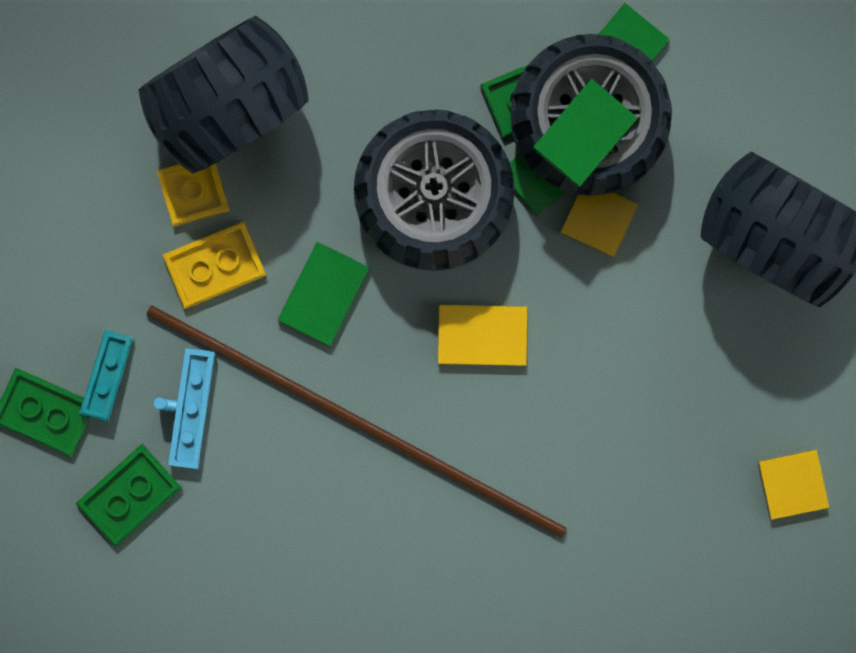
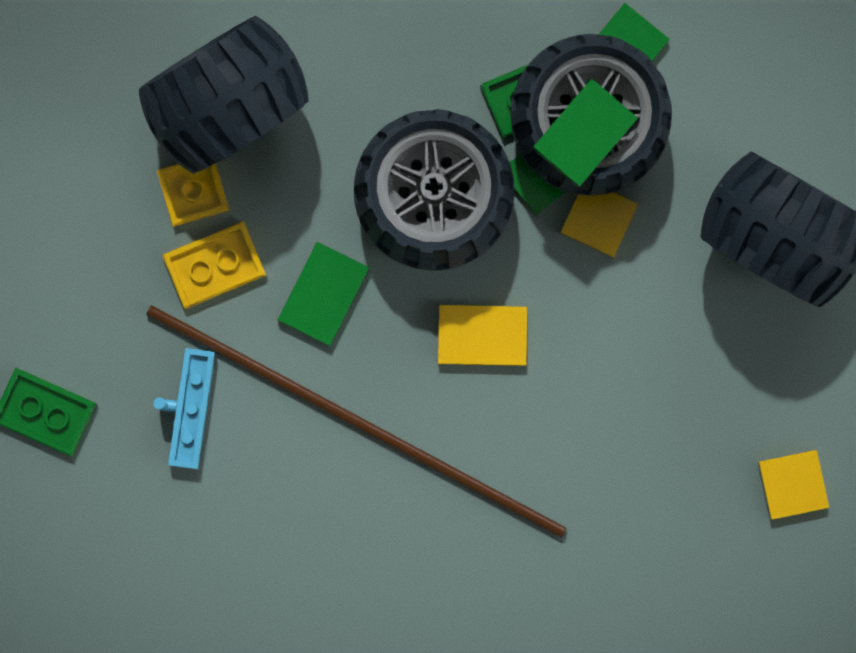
(106, 376): teal tile -> none
(128, 495): green tile -> none

